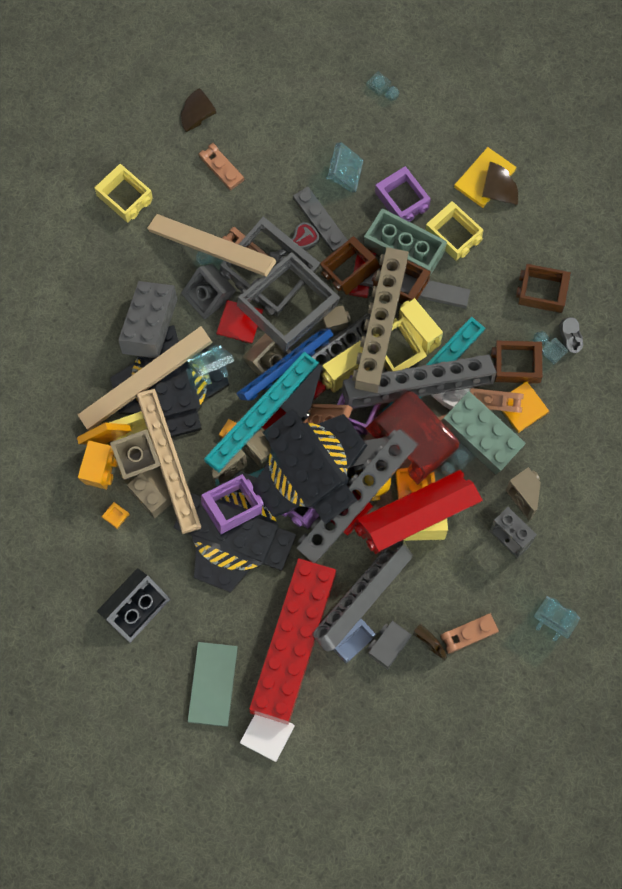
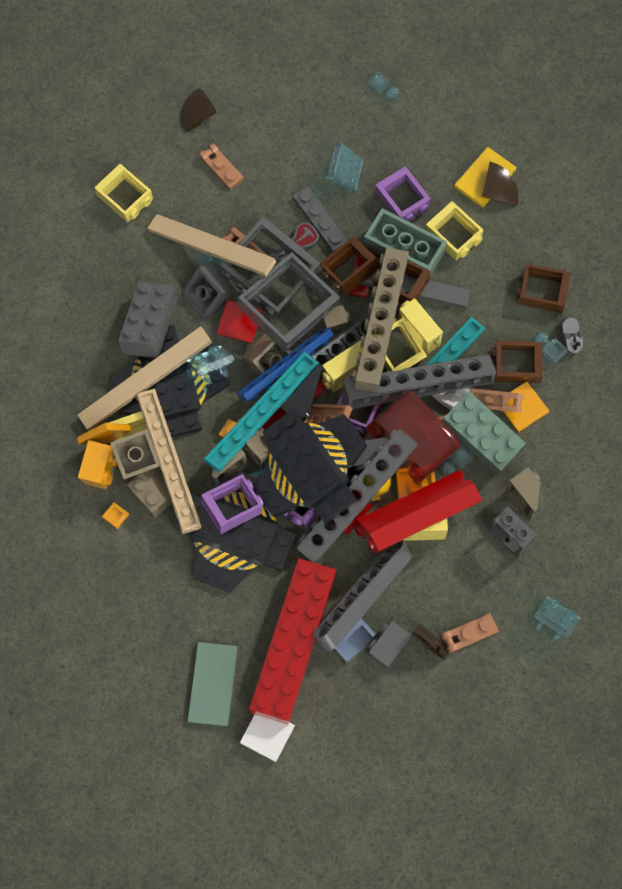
(133, 605): black slope -> none

